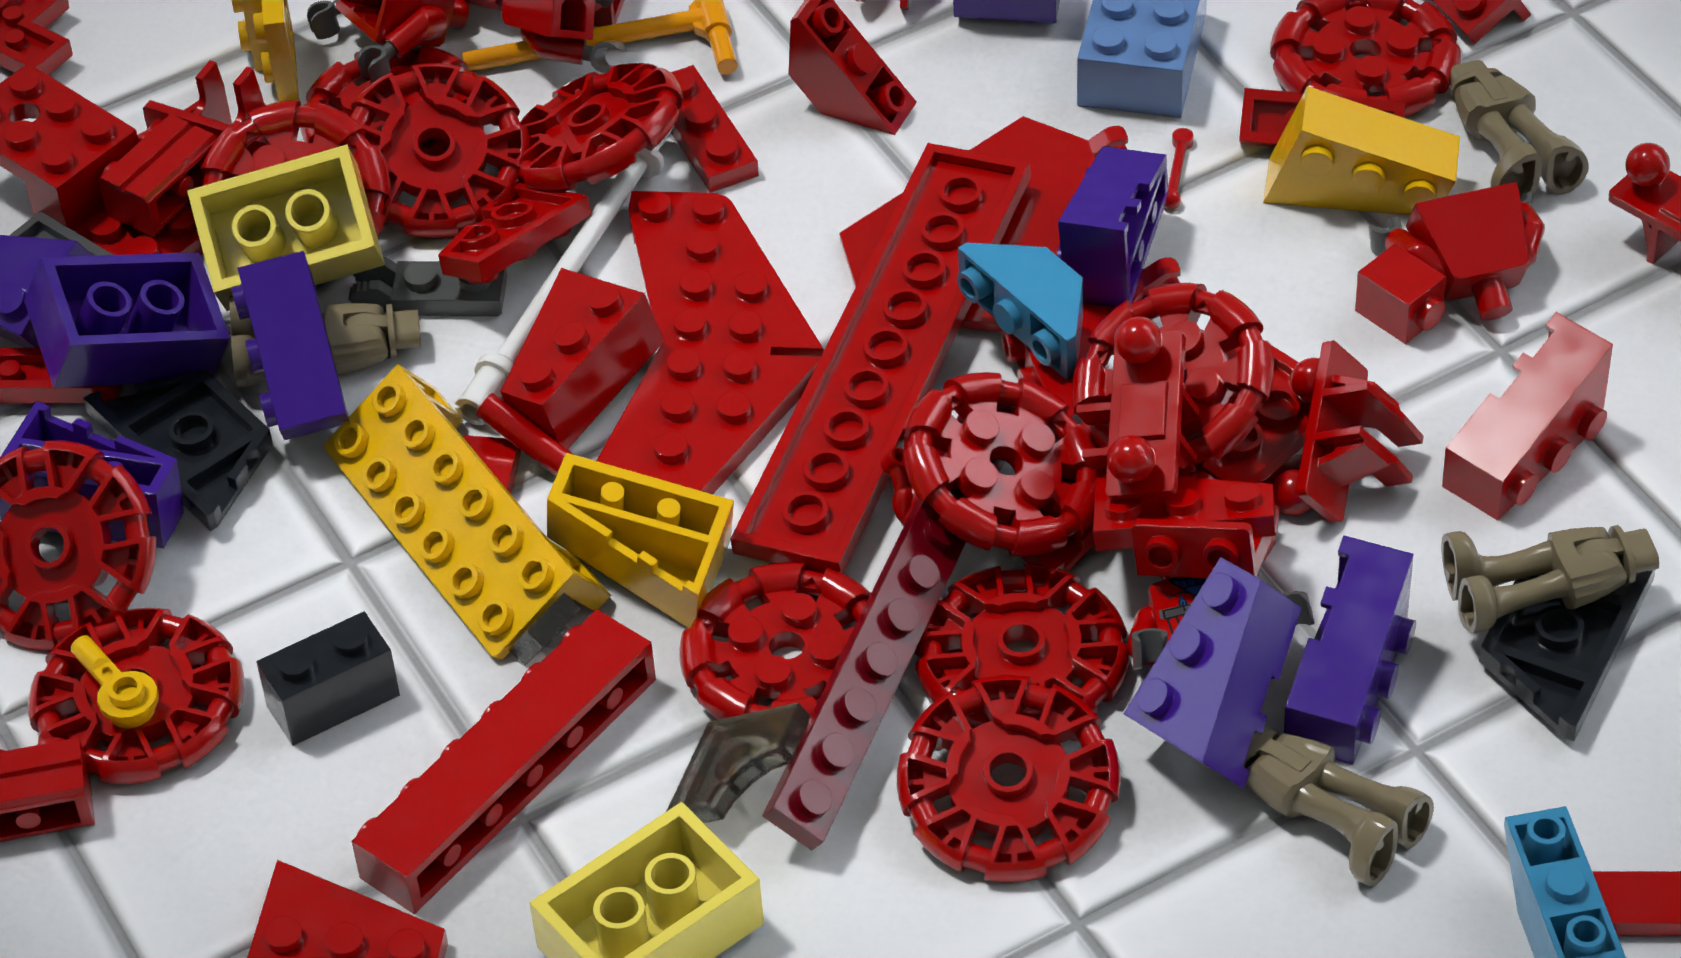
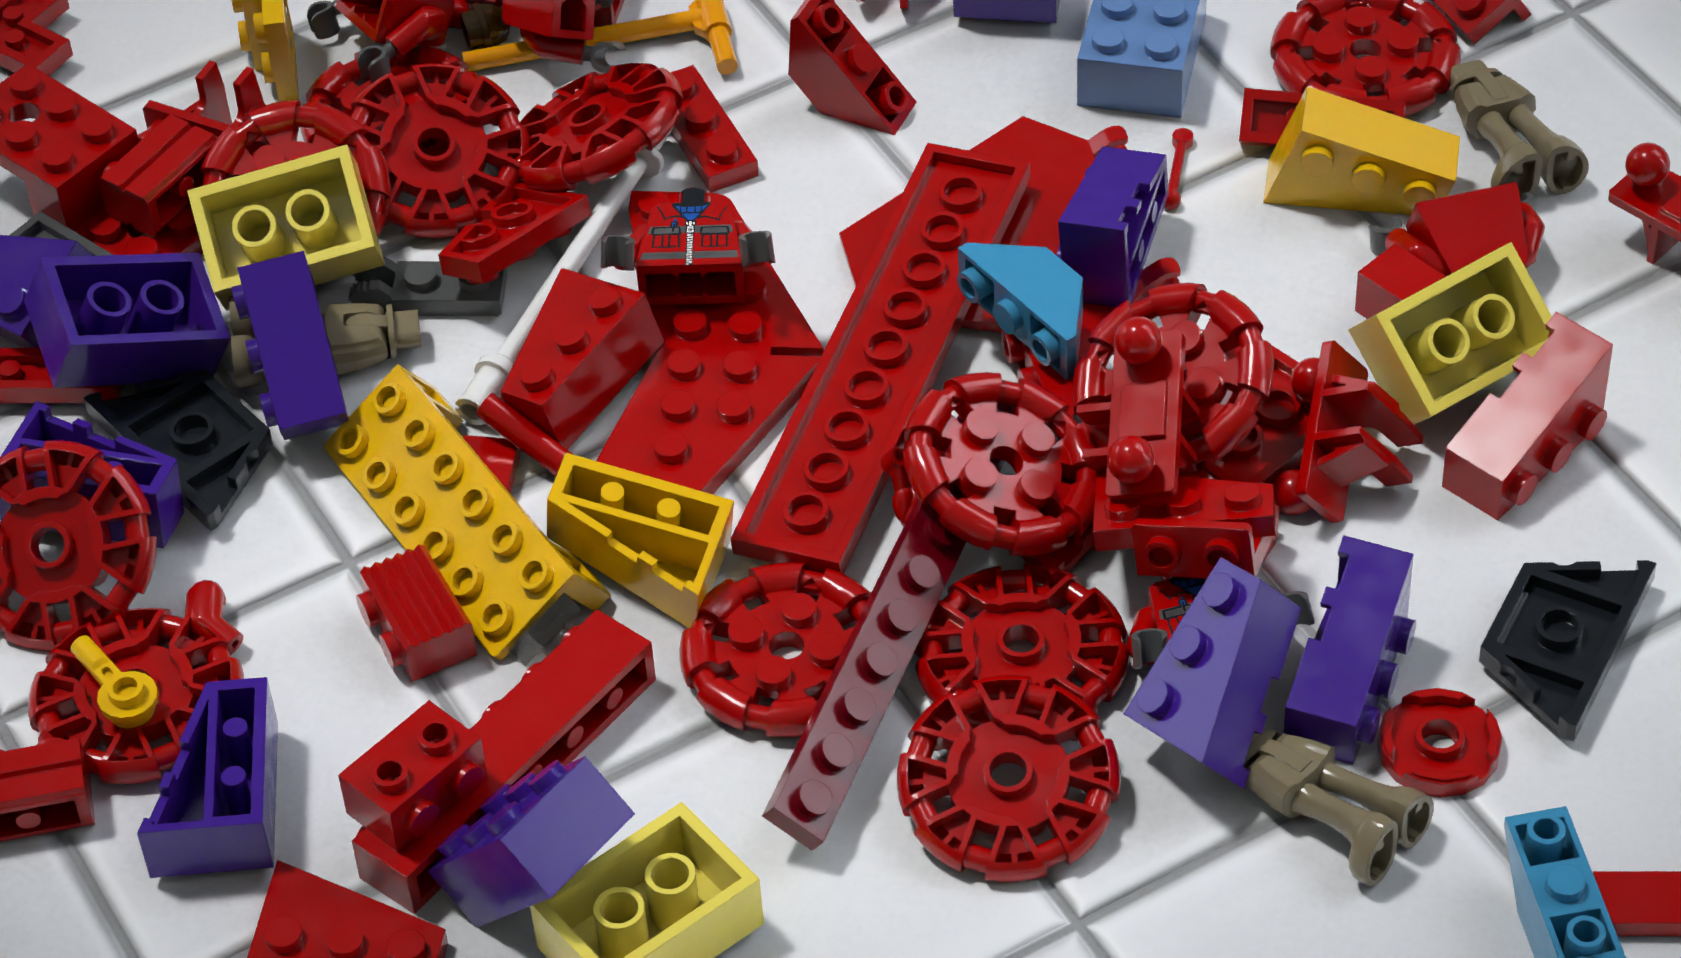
(205, 605): none -> red arm
(222, 790): none -> dark purple wedge
(328, 678): black brick -> none
(413, 776): none -> red brick
(416, 613): none -> red brick
(483, 26): none -> dark brown plate
(529, 840): none -> dark purple brick
(690, 252): none -> red torso
(736, 755): clear smoke tile -> none
(1433, 769): none -> red tile
(1455, 334): none -> light yellow brick
(1575, 563): dark tan piece -> none

